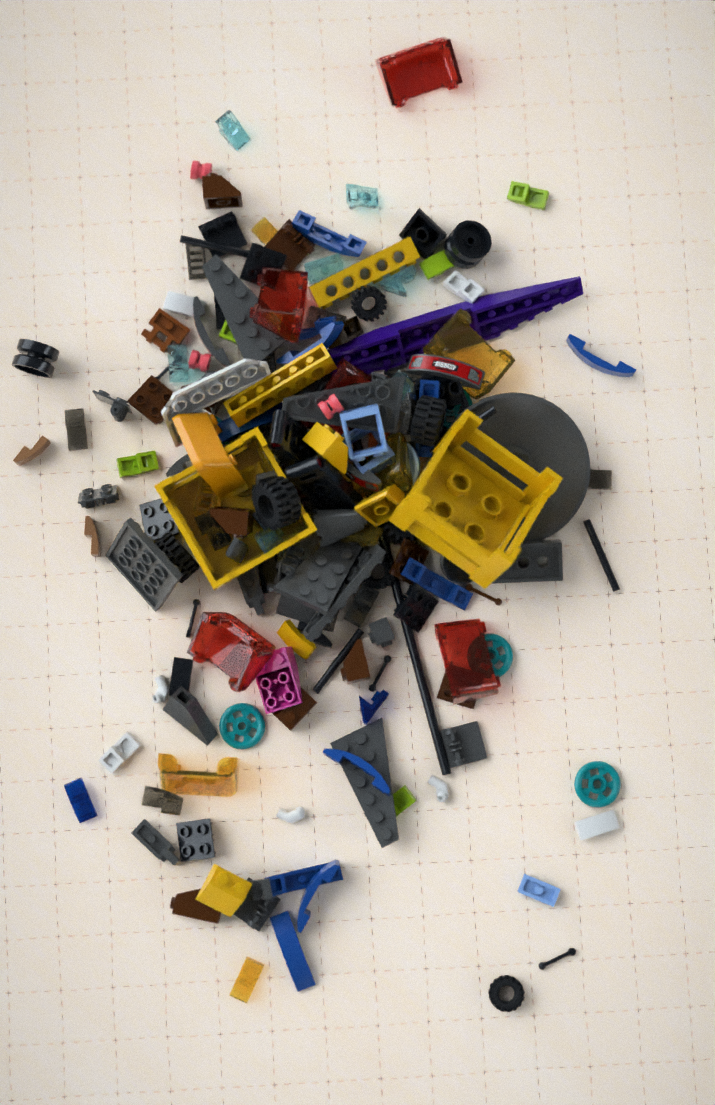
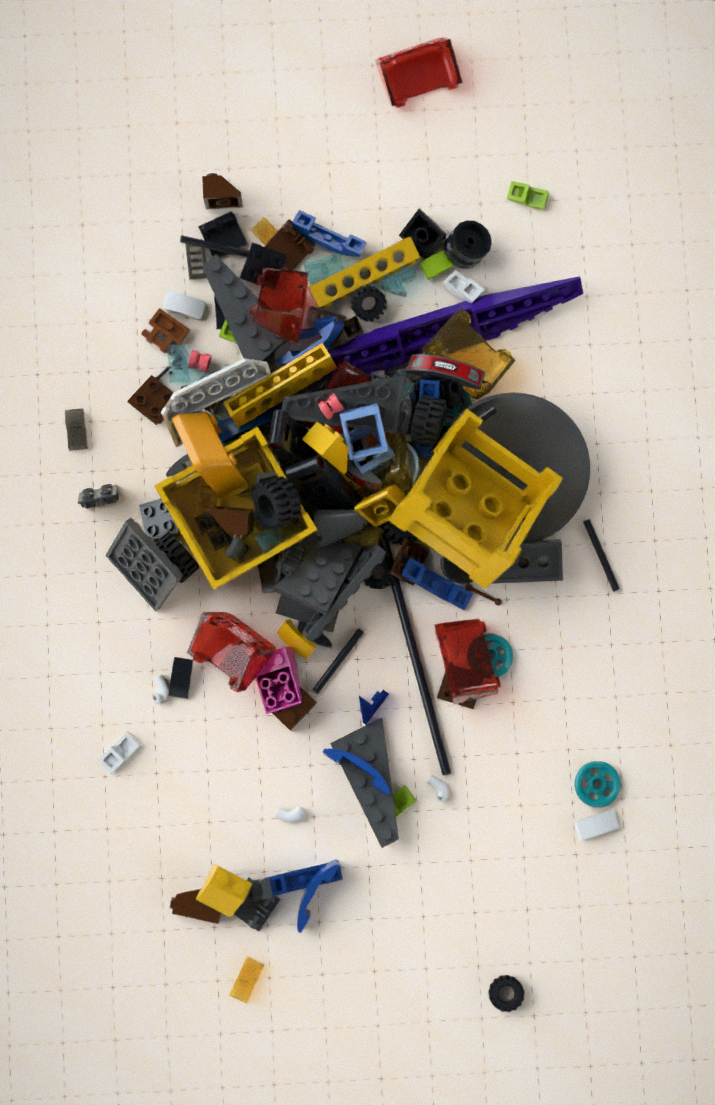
(27, 455): medium nougat slope -> none
(35, 358): black wheel -> none
(80, 800): clear blue slope -> none
(91, 531): medium nougat slope -> none
(119, 406): dark grey hinge -> none
(137, 464): lime slope -> none
(155, 842): dark grey hinge -> none
(167, 801): clear smoke slope -> none
(189, 713): dark grey slope -> none
(195, 840): black hinge -> none
(196, 602): black hinge -> none
(199, 170): coral wheel -> none
(219, 355): dark grey slope -> none
(219, 783): clear yellow windscreen -> none
(232, 130): clear light blue slope -> none
(252, 591): dark grey hinge -> none
(258, 724): teal plate -> none
(292, 951): blue slope -> none
(355, 665): reddish brown slope -> none
(361, 196): clear light blue slope -> none
(361, 605): dark grey slope -> none
(381, 633): dark grey brick -> none
(387, 659): black hinge -> none
(416, 607): black hinge -> none
(463, 744): dark grey hinge -> none
(538, 890): light blue plate -> none
(571, 951): black hinge -> none
(597, 363): blue slope -> none
(600, 479): clear smoke slope -> none

